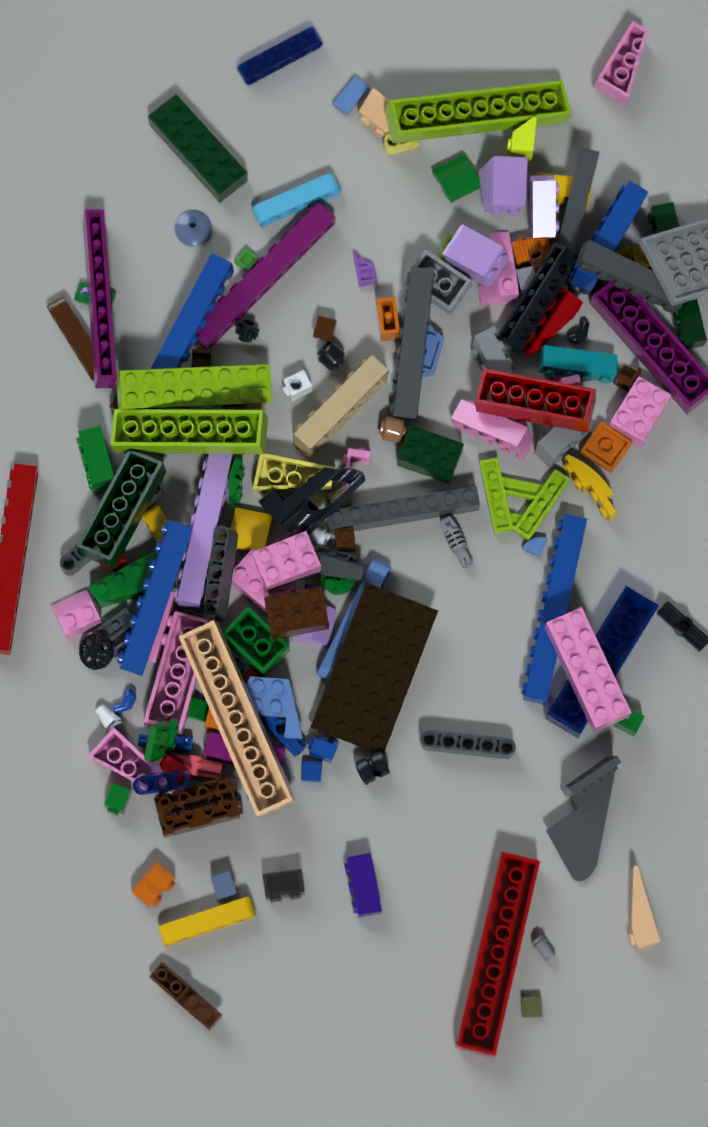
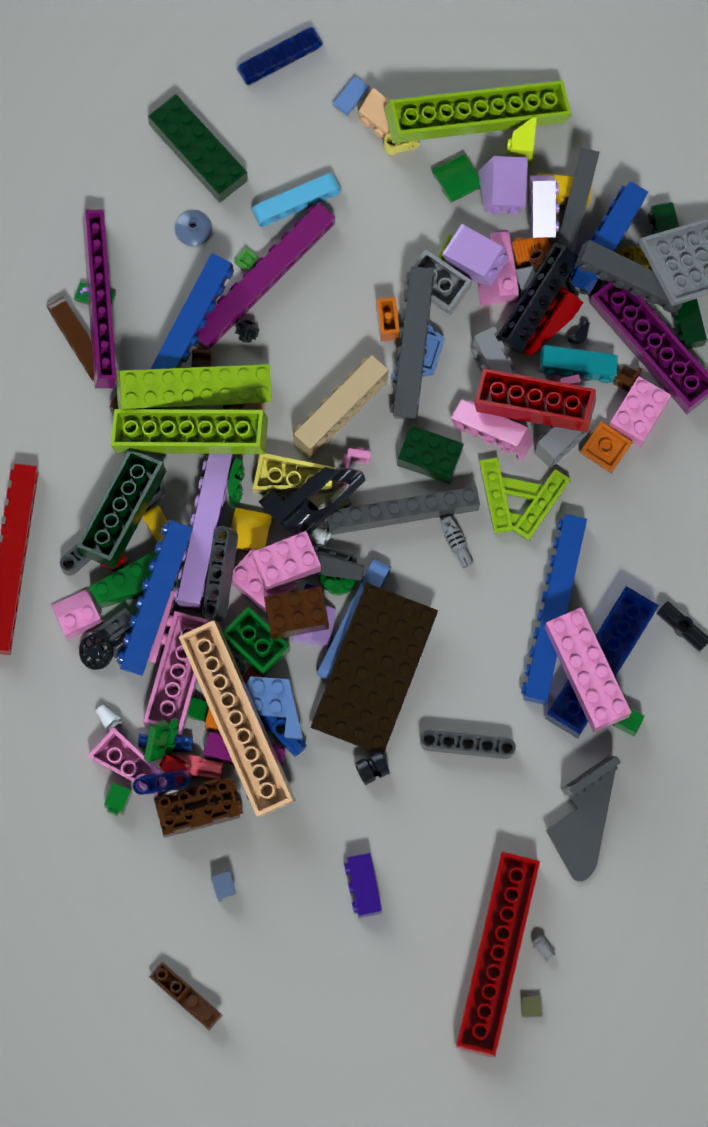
(95, 459): green brick -> none
(127, 702): blue arm -> none
(154, 885): orange brick -> none
(207, 921): yellow beam -> none
(283, 885): clear smoke brick -> none
(298, 378): white brick -> none
(311, 771): blue tile -> none
(322, 749): blue brick -> none
(325, 329): reddish brown panel -> none
(331, 356): black head -> none
(345, 539): reddish brown brick -> none
(365, 271): medium lavender tile -> none
(392, 429): medium nougat head -> none
(535, 546): medium blue tile -> none
(587, 479): yellow slope -> none
(620, 70): bright pink wedge -> none
(642, 924): light nougat slope -> none

